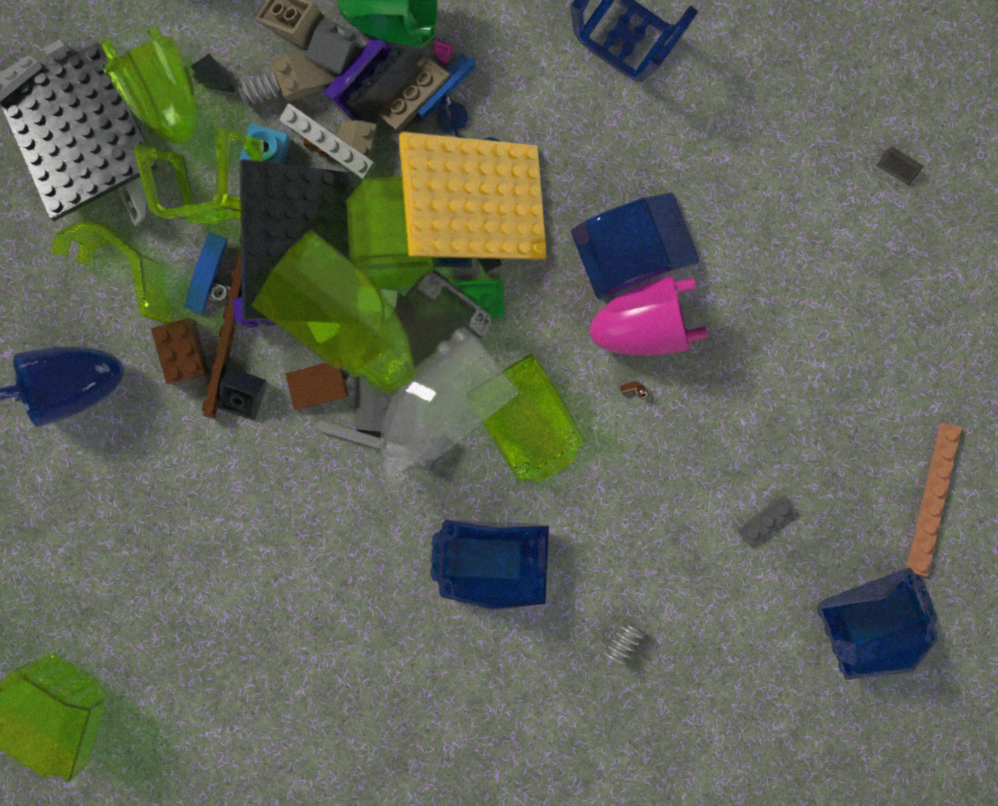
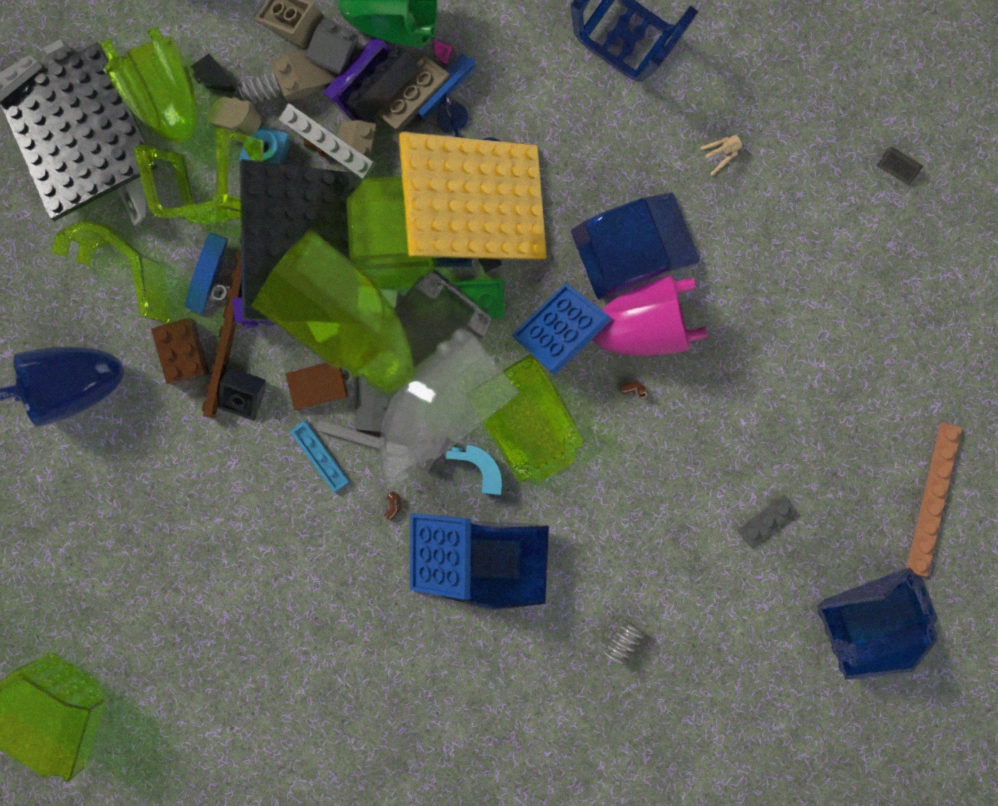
(234, 115): none -> dark tan brick
(319, 456): none -> dark azure tile
(395, 505): none -> reddish brown arm
(440, 555): none -> blue plate
(490, 471): none -> medium azure arch
(561, 328): none -> blue plate
(729, 146): none -> tan plant

